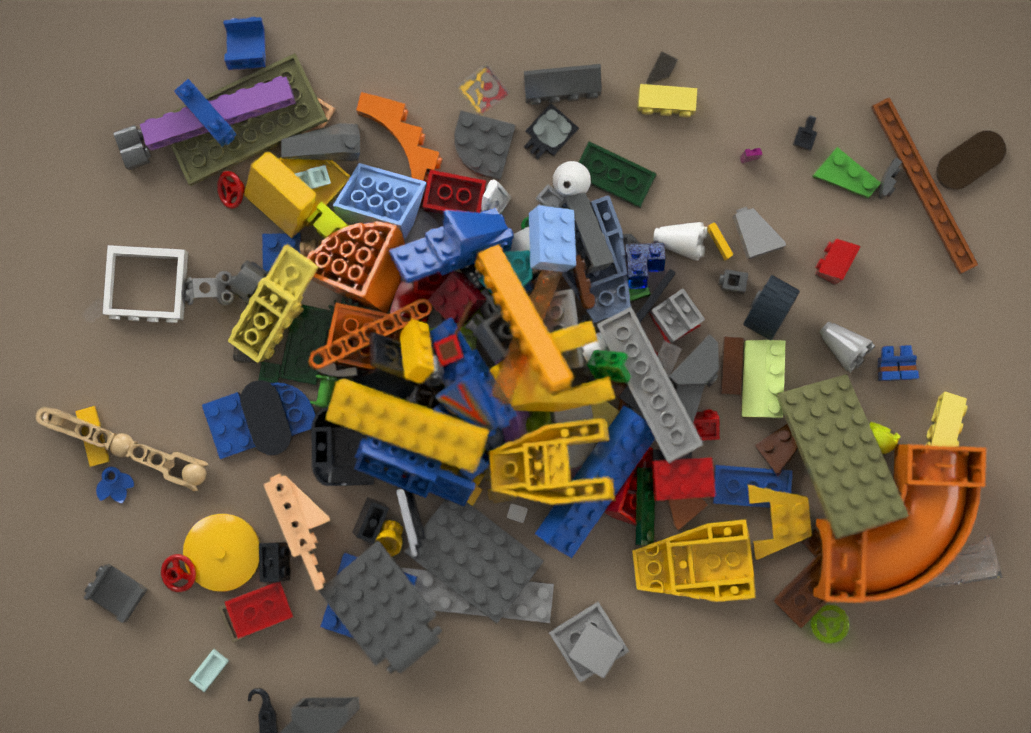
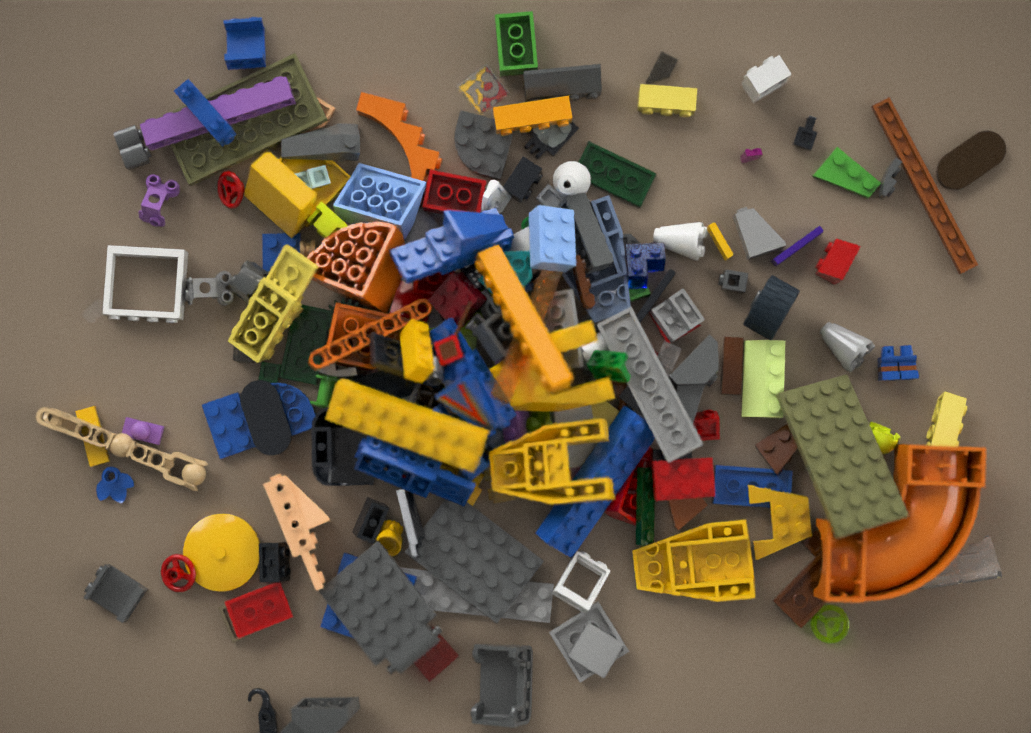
(143, 430): none -> medium lavender tile
(151, 211): none -> medium lavender piece
(209, 670): light aqua tile -> none
(436, 659): none -> clear red plate
(504, 685): none -> dark grey windscreen
(516, 43): none -> bright green brick
(517, 513): white sticker -> none
(523, 179): none -> black brick
(532, 114): none -> light orange brick
(572, 598): none -> white window
(766, 78): none -> white brick
(797, 246): none -> dark purple tile

